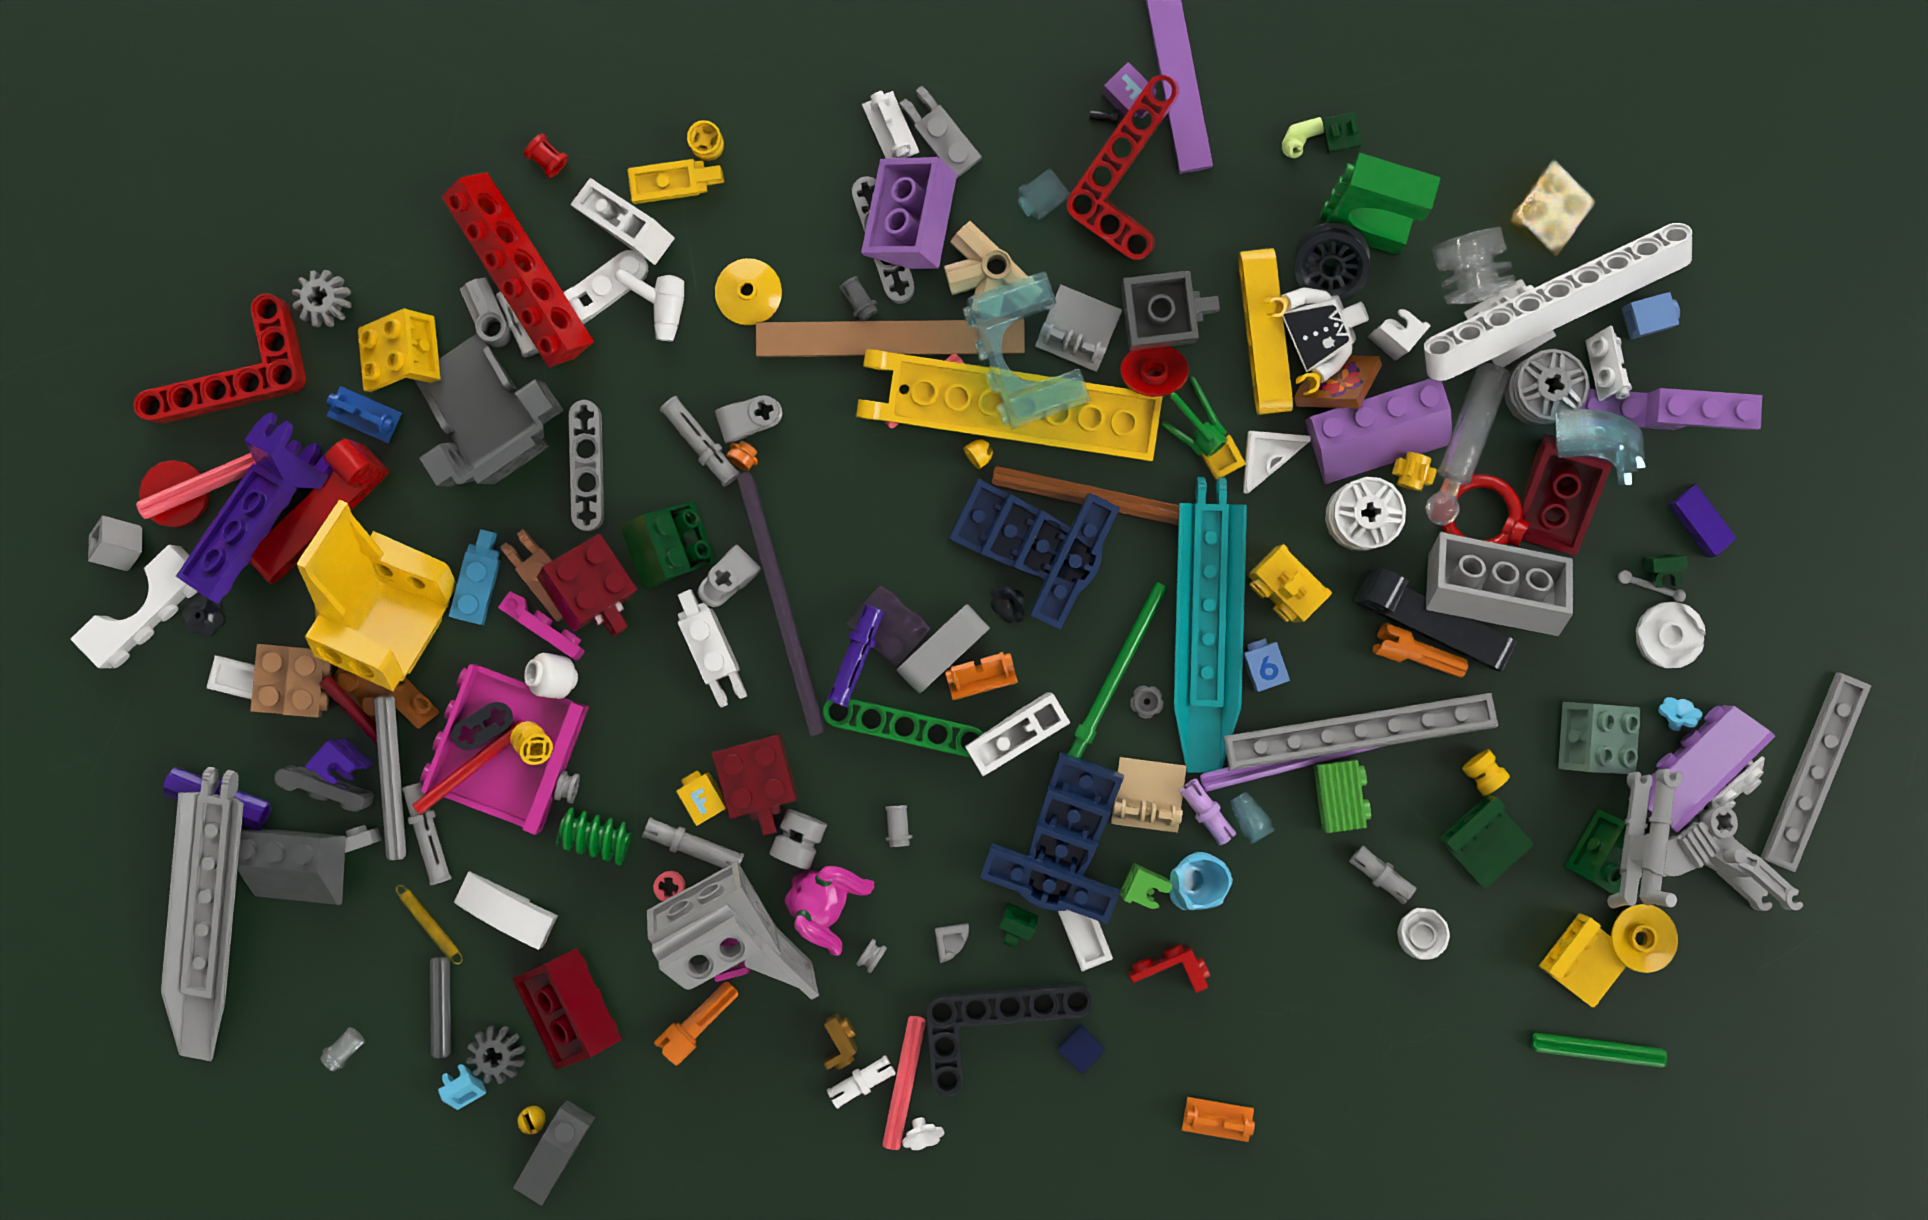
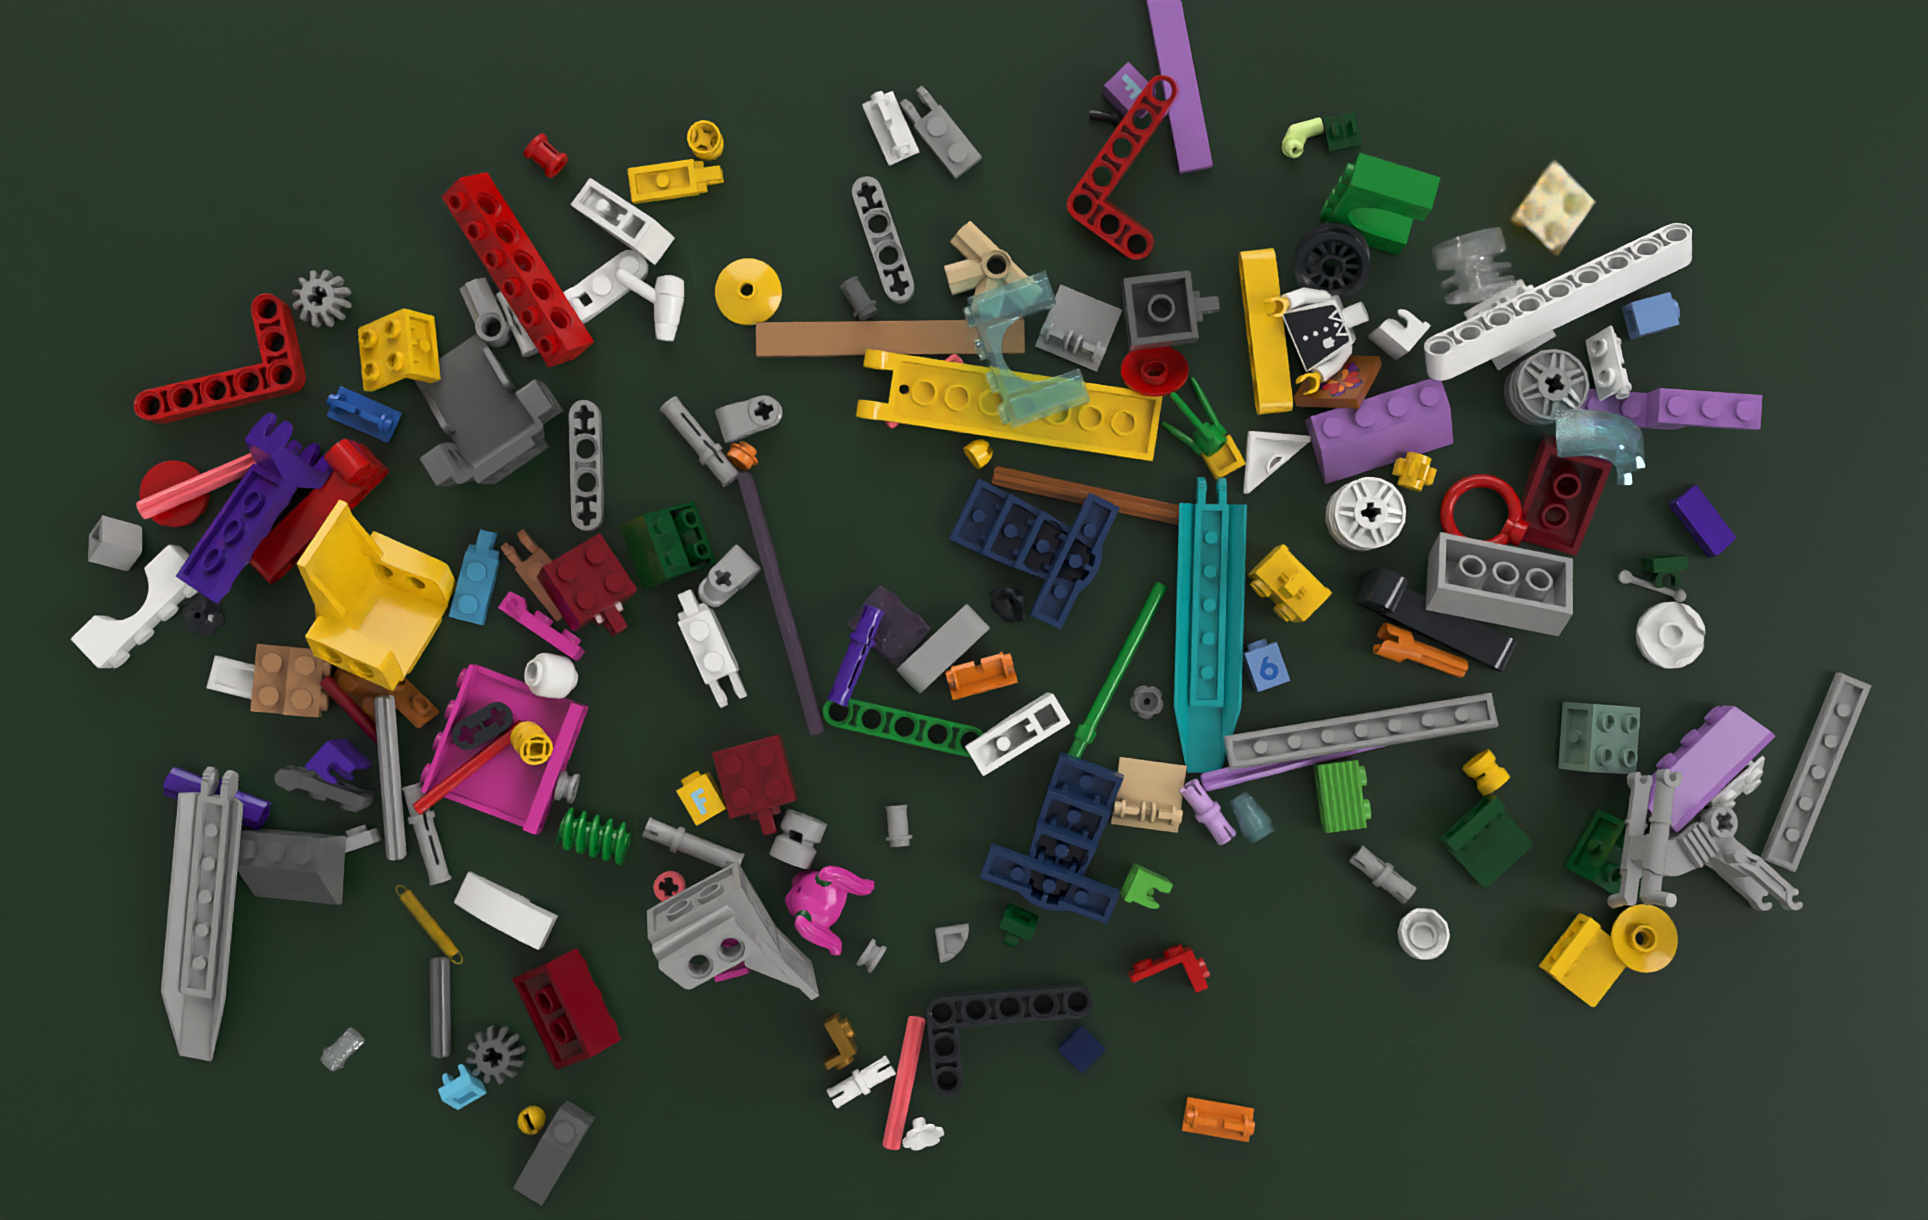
(680, 1039): orange piece -> none
(910, 212): medium lavender slope -> none
(1042, 195): clear light blue bracket -> none
(1086, 939): white tile -> none
(1200, 882): medium azure hair -> none
(1468, 440): clear piece -> none
(1599, 1050): green axle -> none
(1679, 713): medium azure plant -> none

